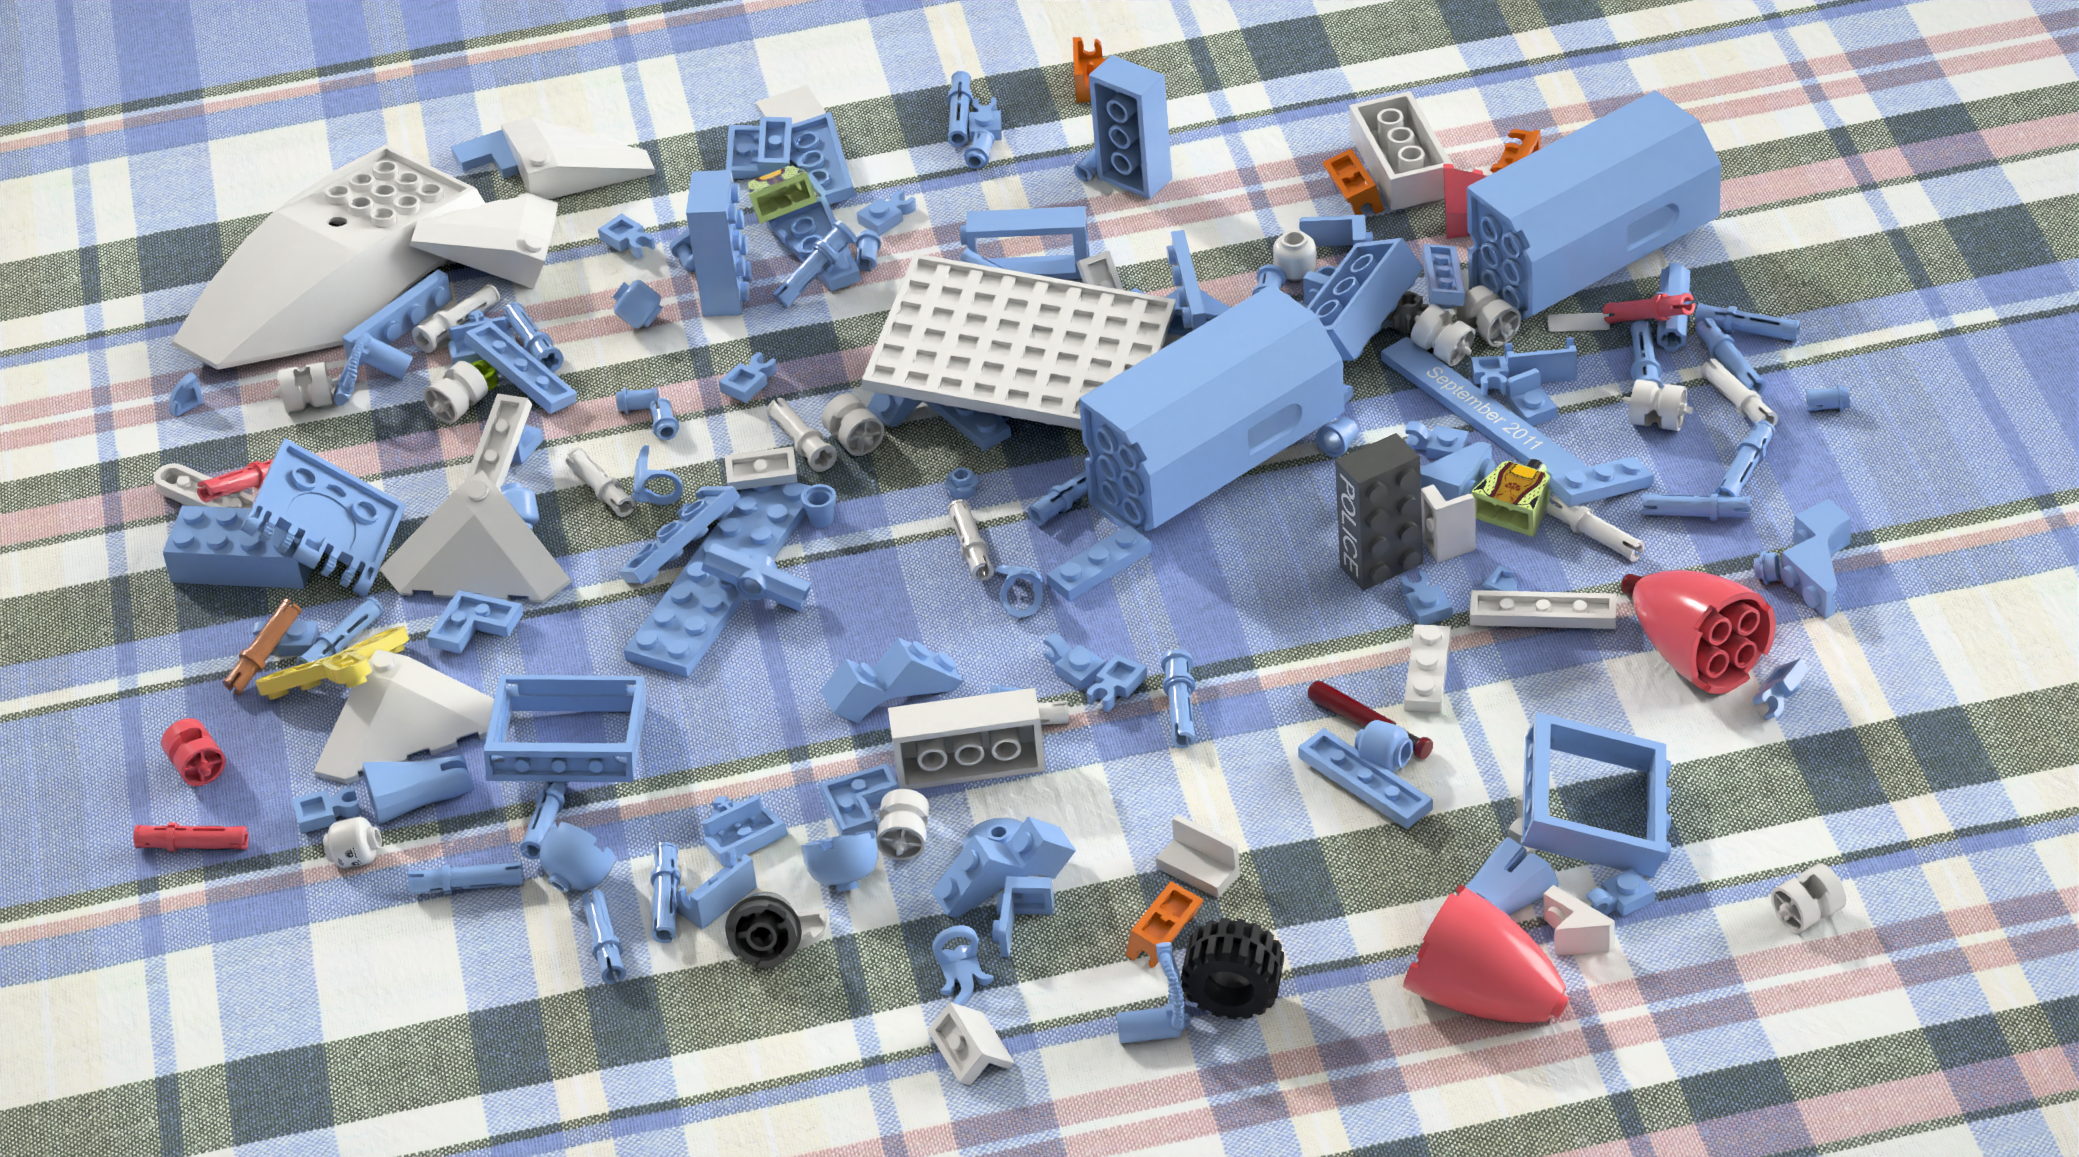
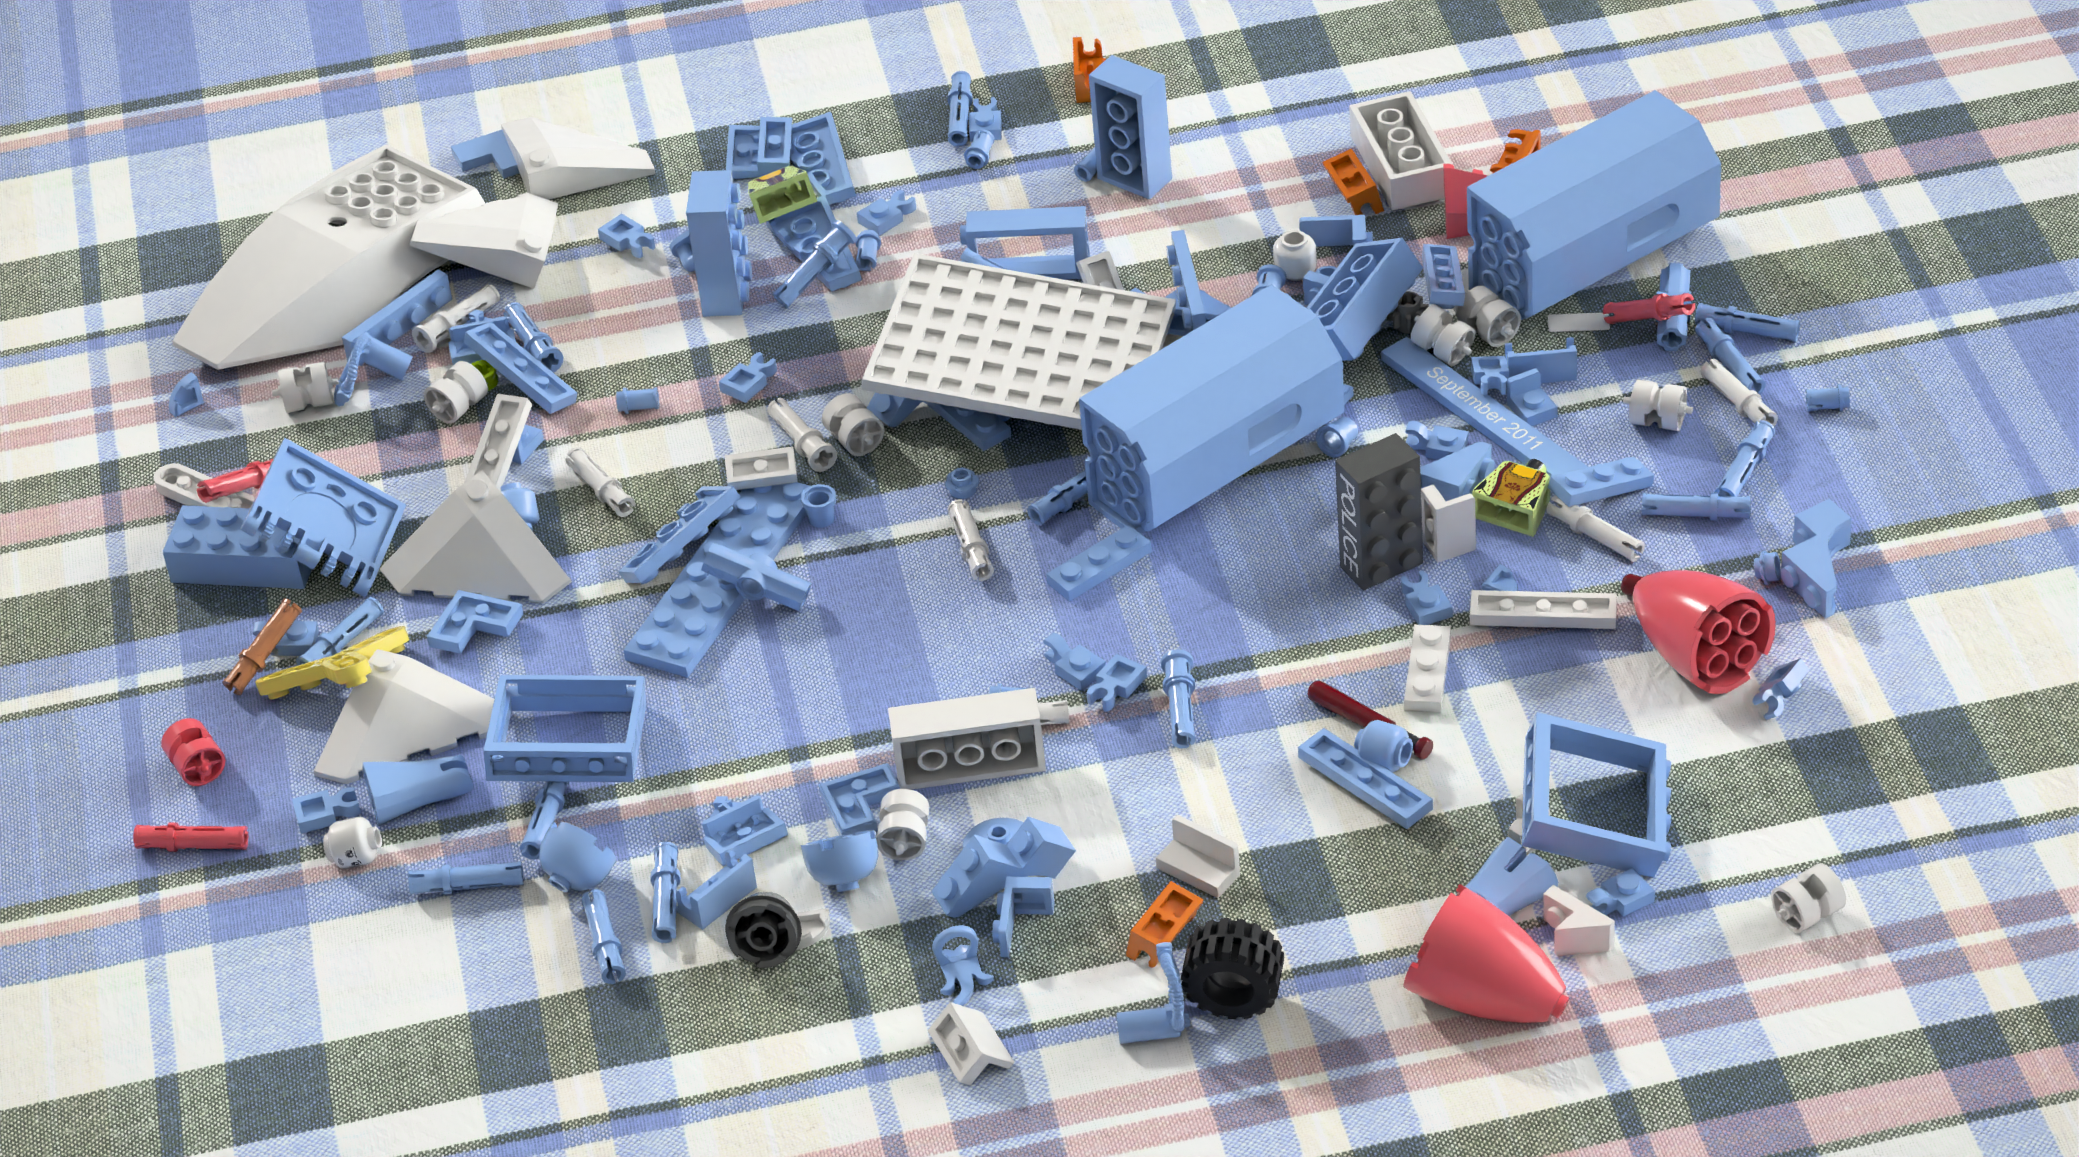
(637, 304): light blue head -> none
(641, 475): light blue piece -> none
(664, 424): light blue pin -> none
(797, 103): white sticker -> none
(901, 672): light blue arch -> none
(1013, 573): light blue piece -> none
(1642, 338): light blue pin -> none

